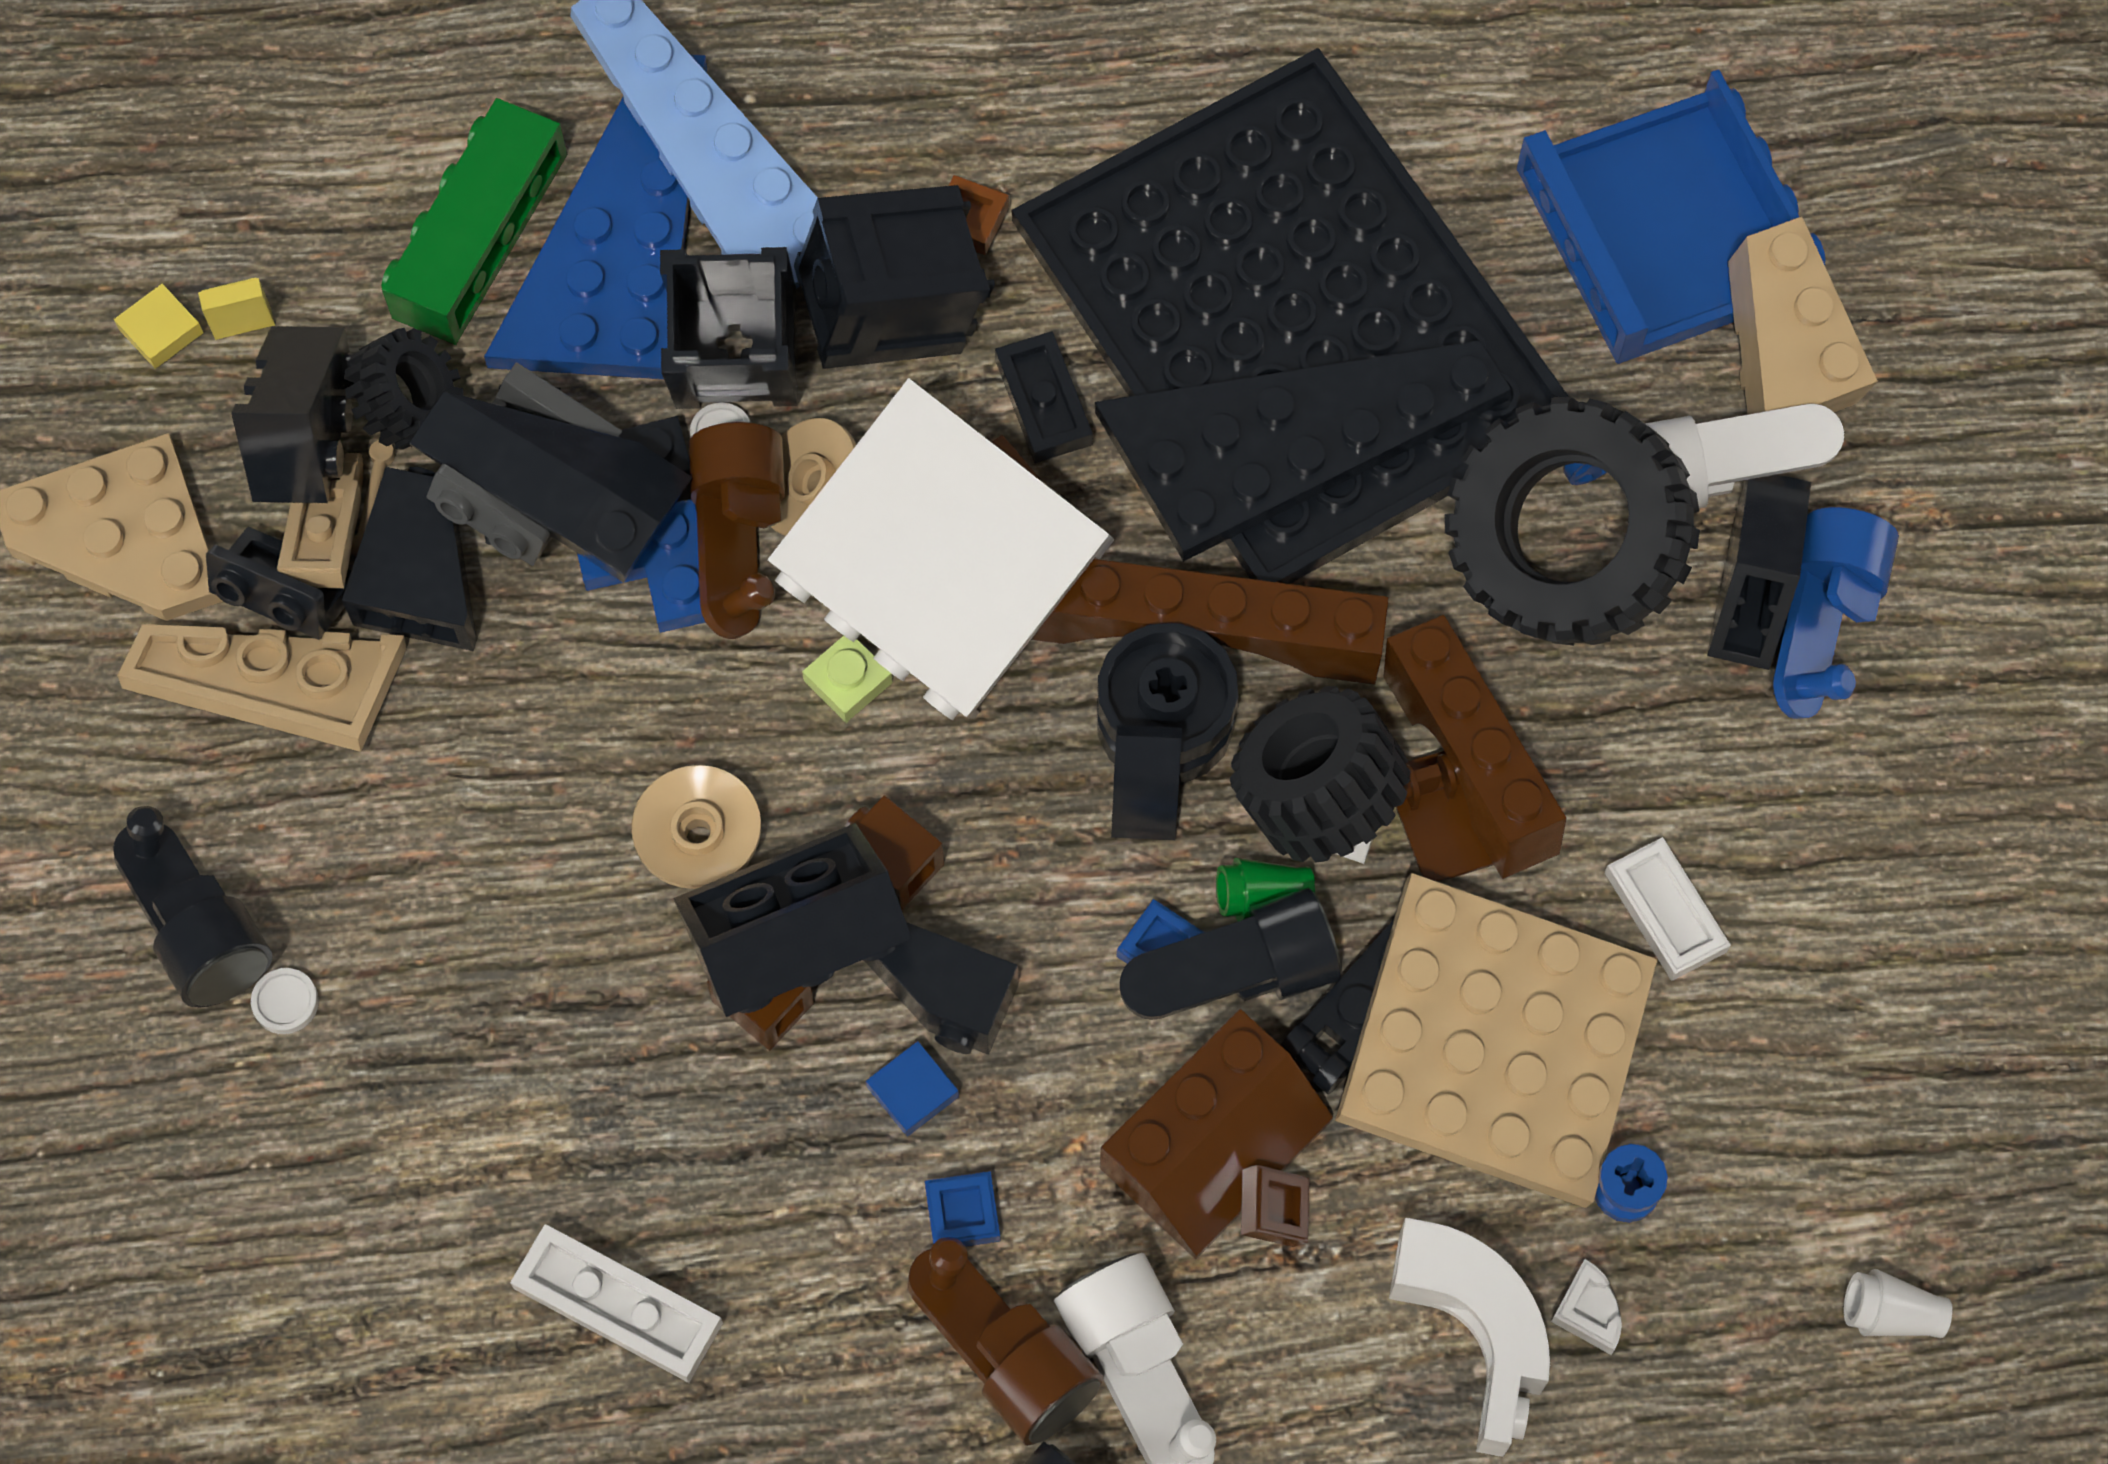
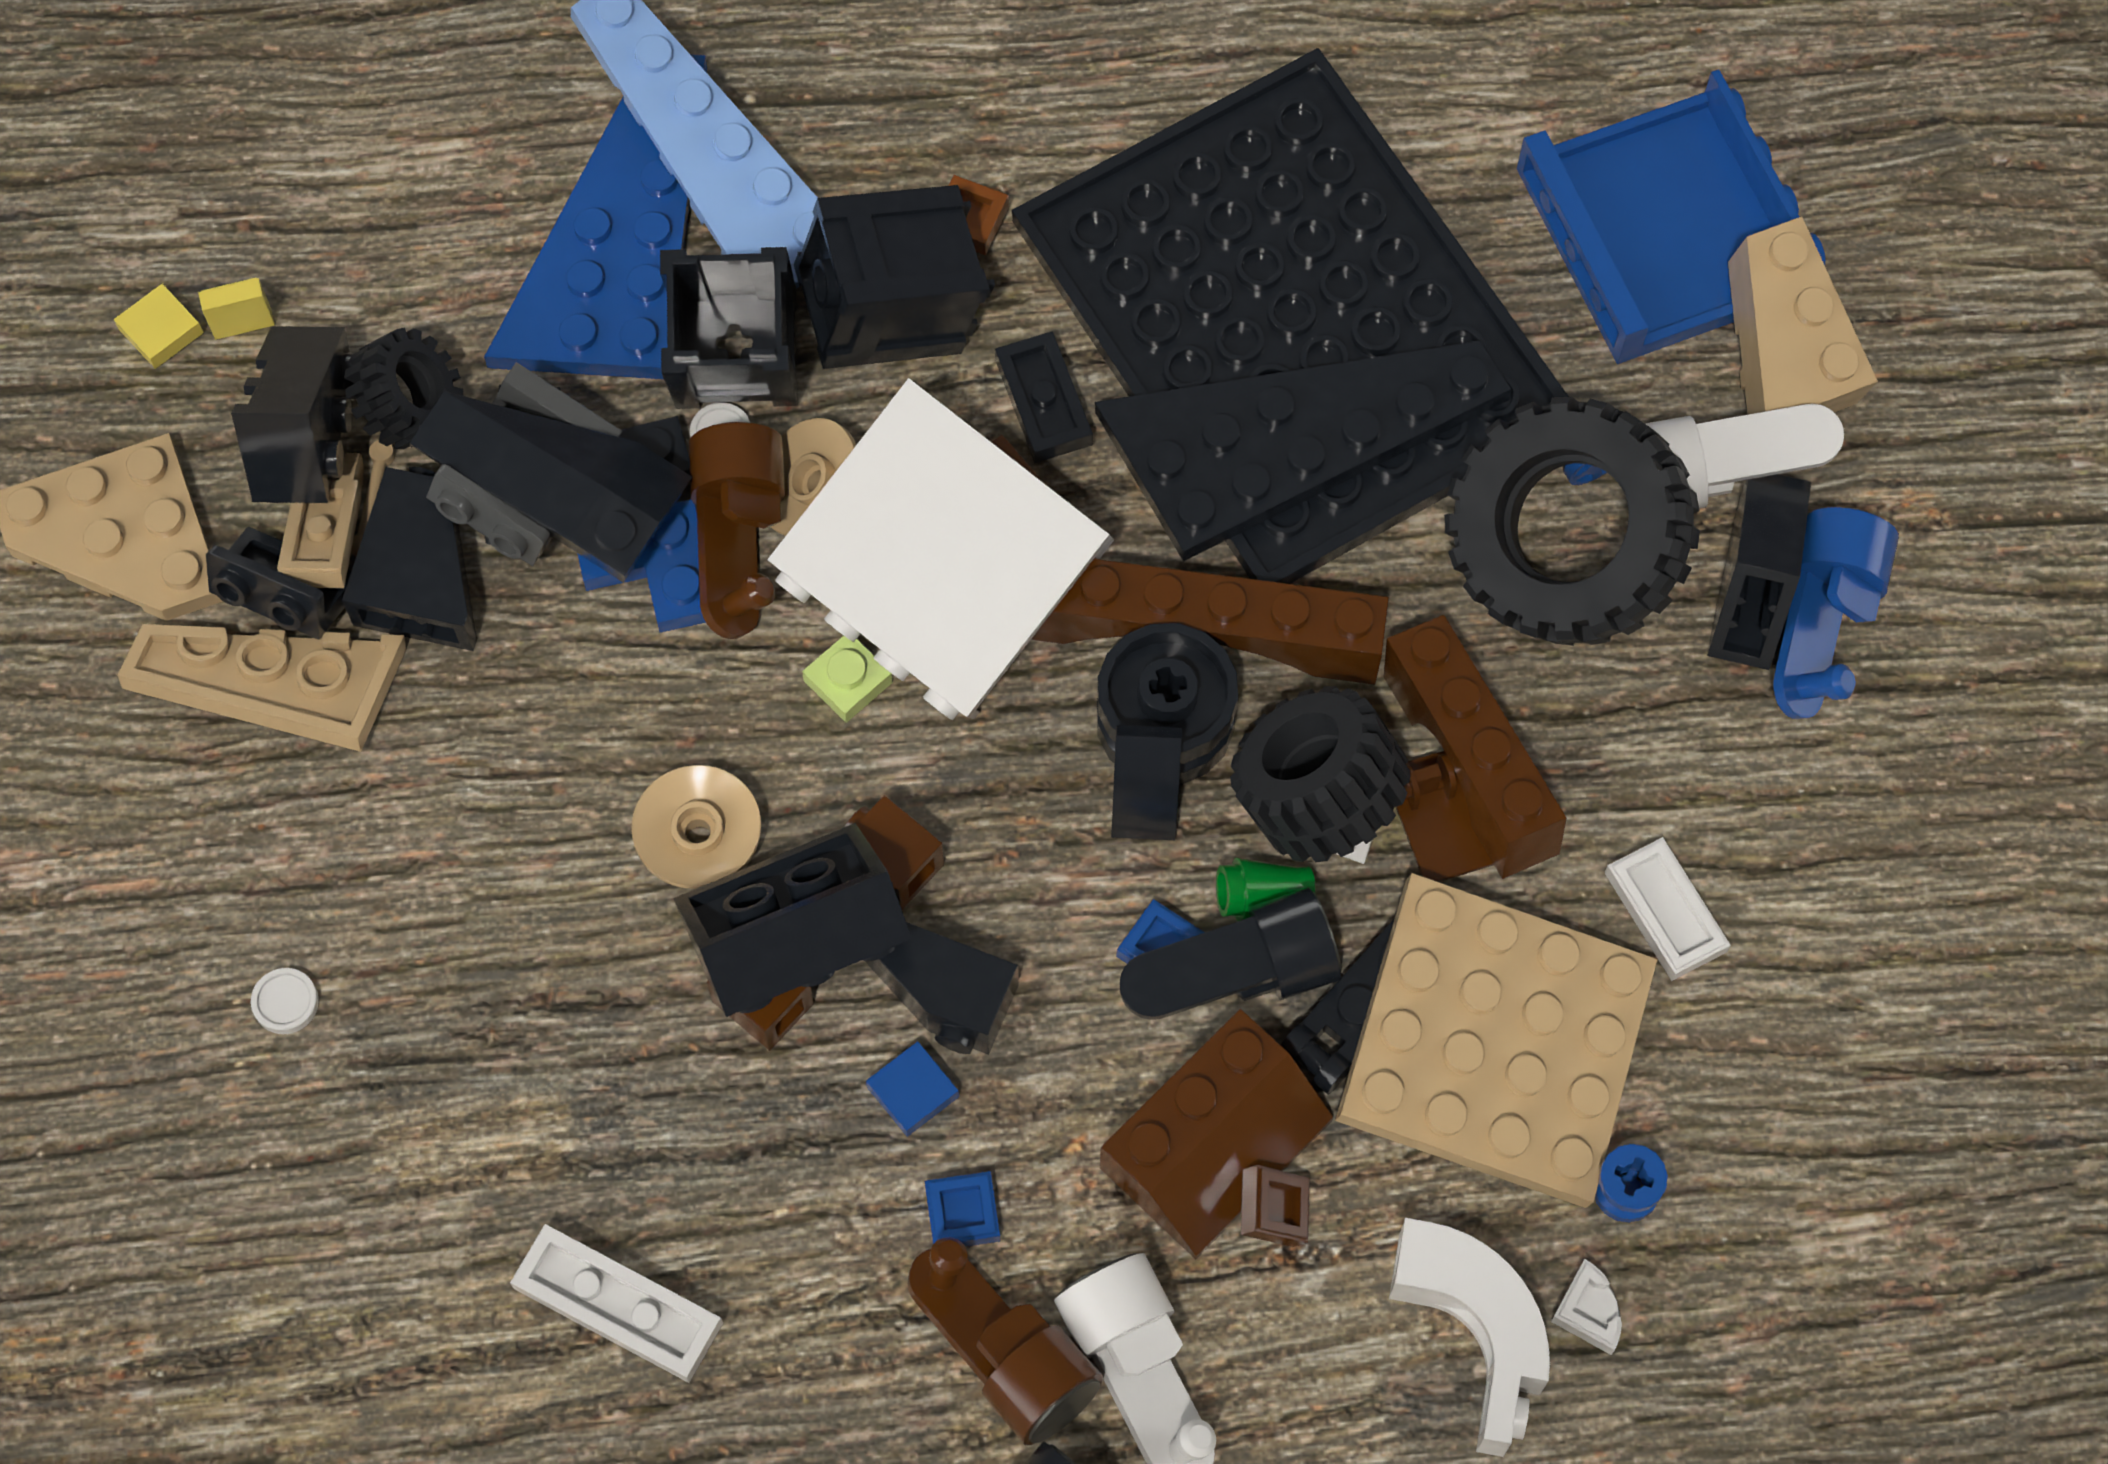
(202, 934): black piece -> none
(474, 220): green brick -> none
(1892, 1307): white cone -> none

